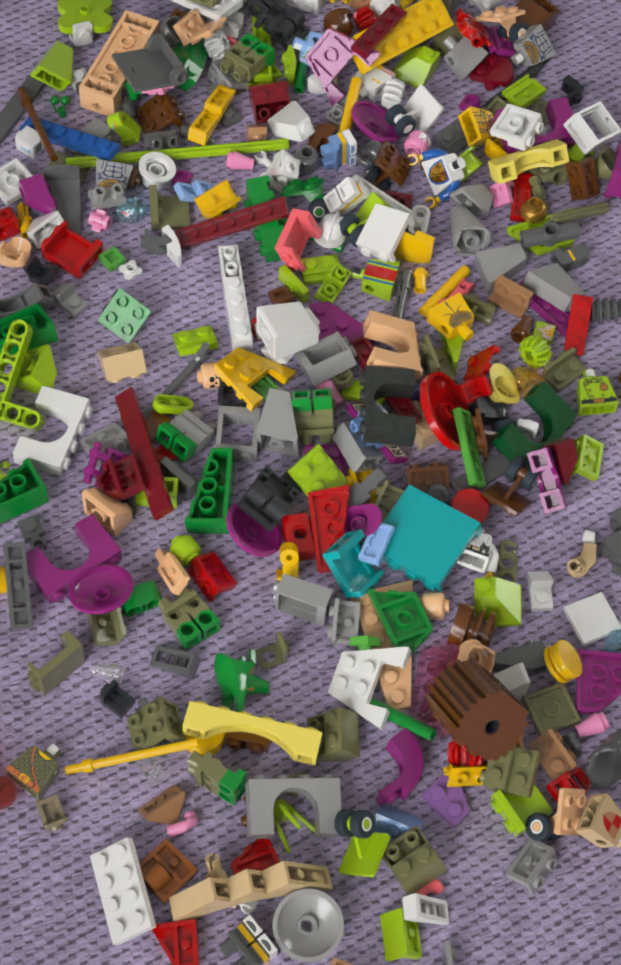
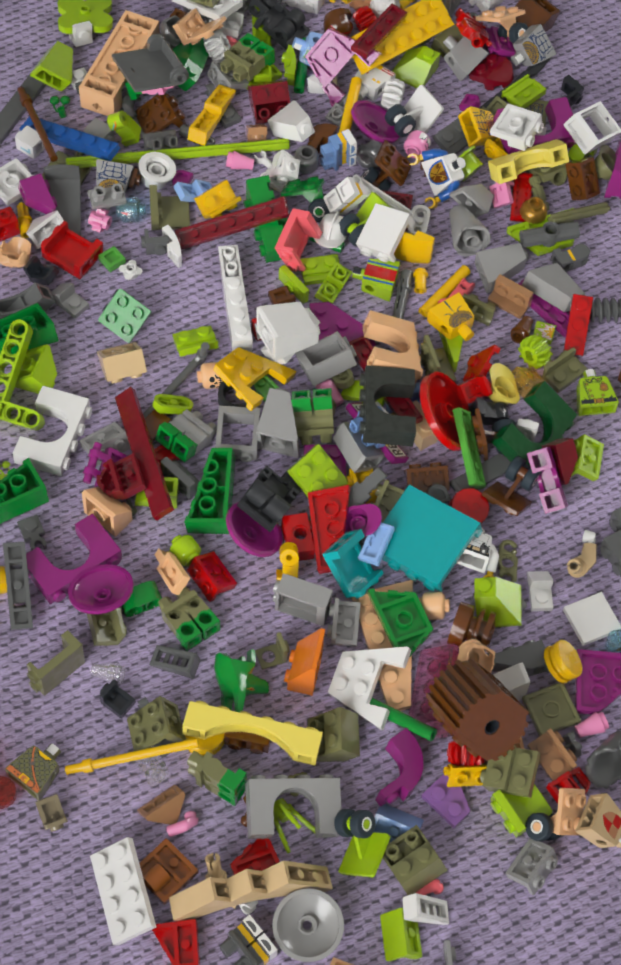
(305, 663): none -> orange slope
(365, 642): bright green plate -> none

